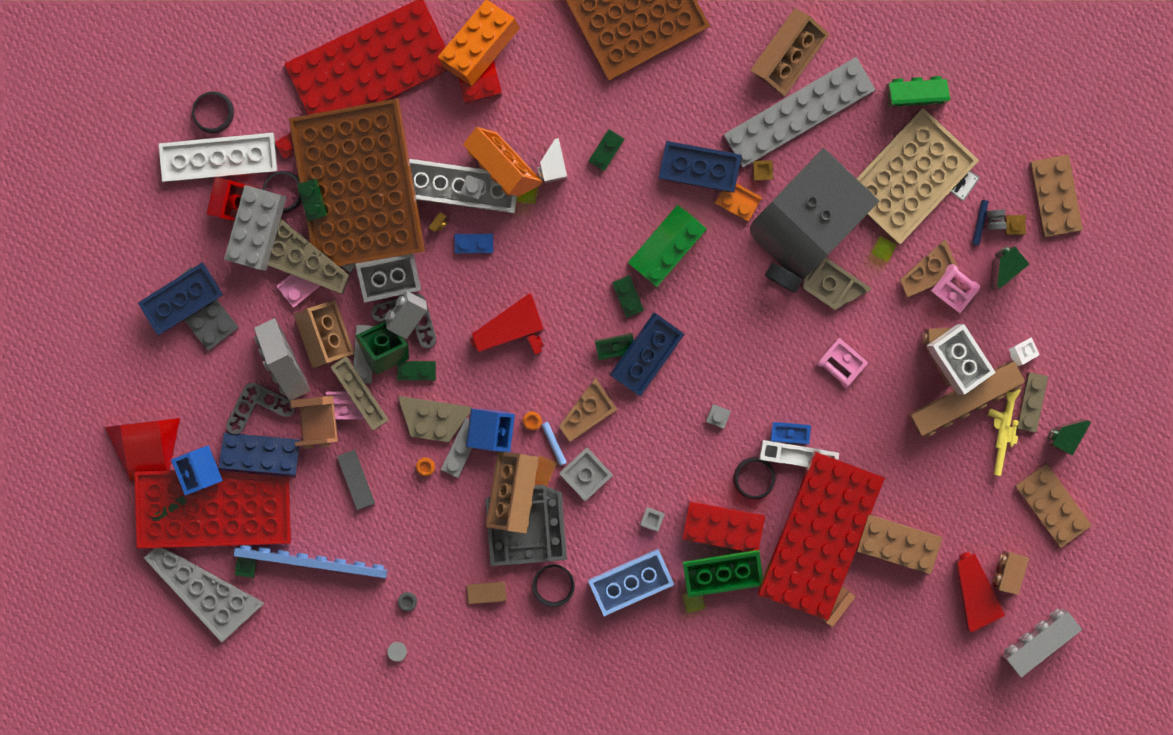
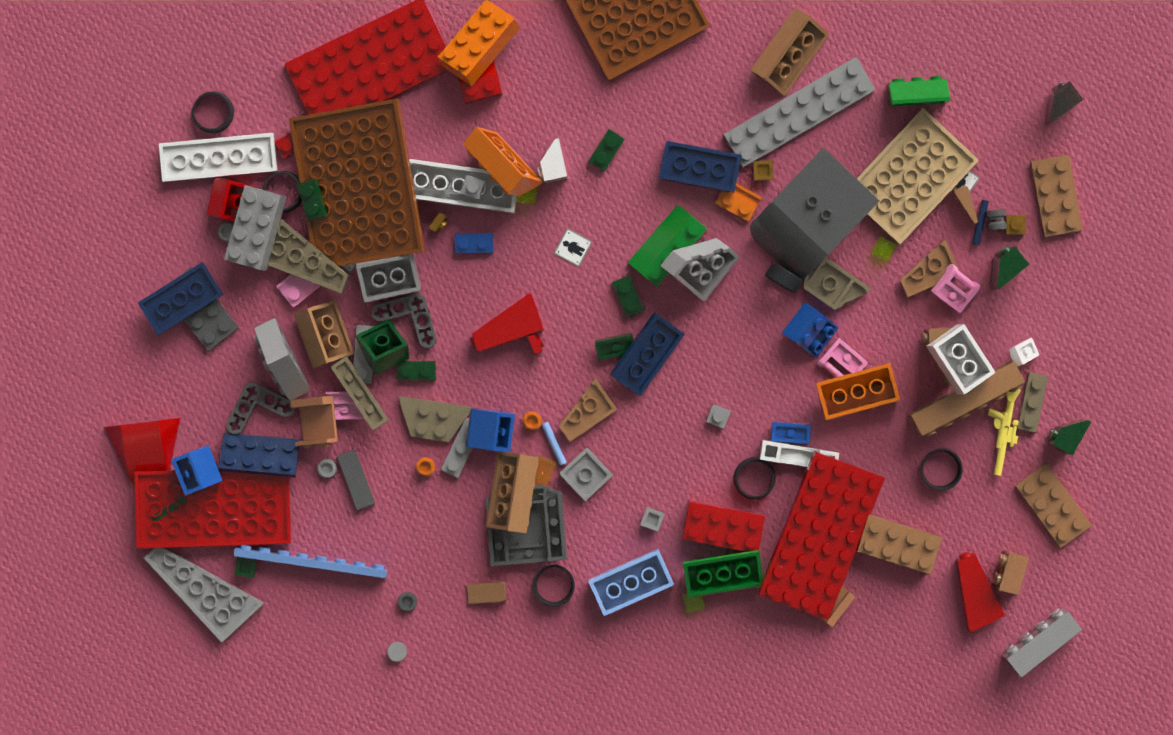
(225, 231): none -> light grey tile
(327, 468): none -> light grey tile
(406, 314): light grey brick -> none
(573, 247): none -> sticker
(701, 266): none -> light grey brick
(810, 330): none -> blue slope
(857, 391): none -> orange slope
(959, 470): none -> black tyre
(963, 197): none -> medium nougat slope
(1061, 100): none -> clear smoke slope

